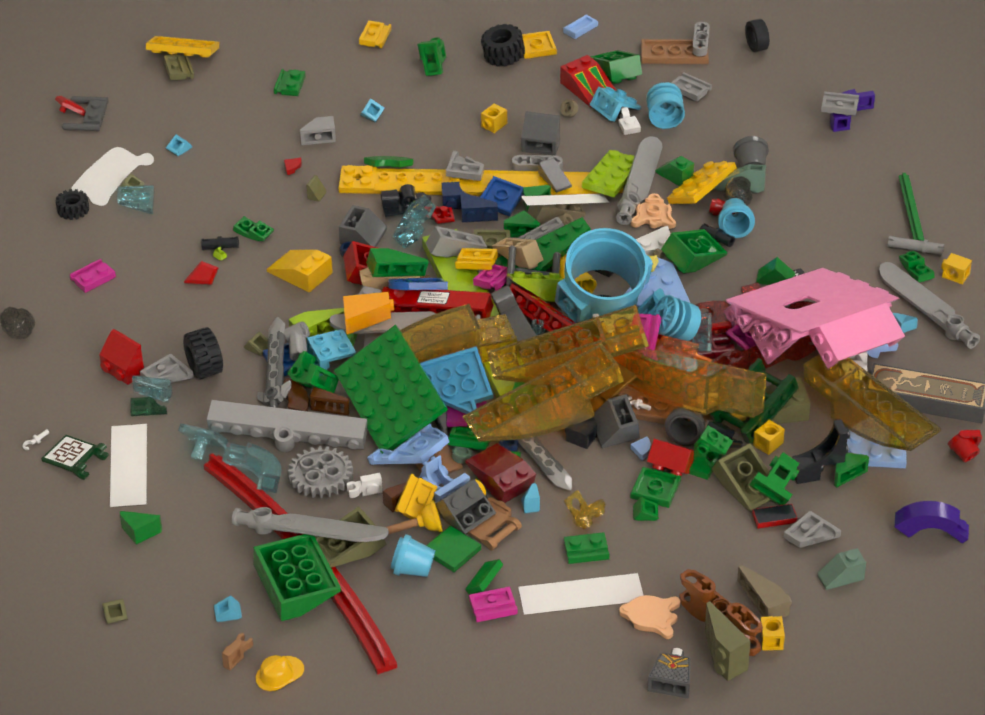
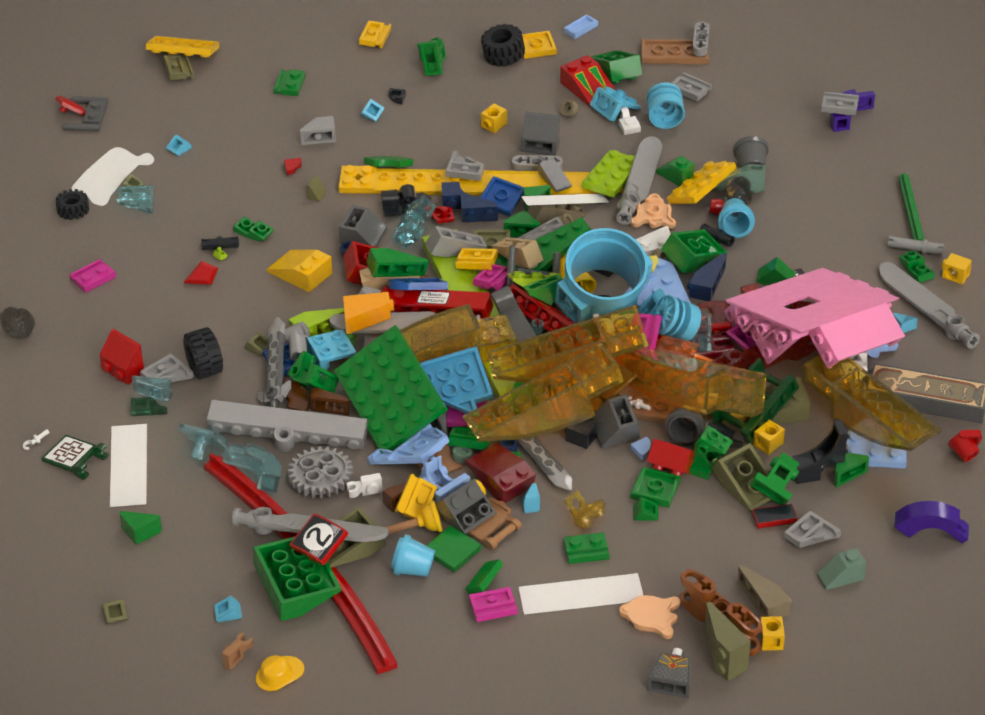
(319, 539): none -> slope
(397, 95): none -> black tile
(544, 289): none -> green slope
(706, 279): none -> dark blue slope
(757, 35): black tyre -> none

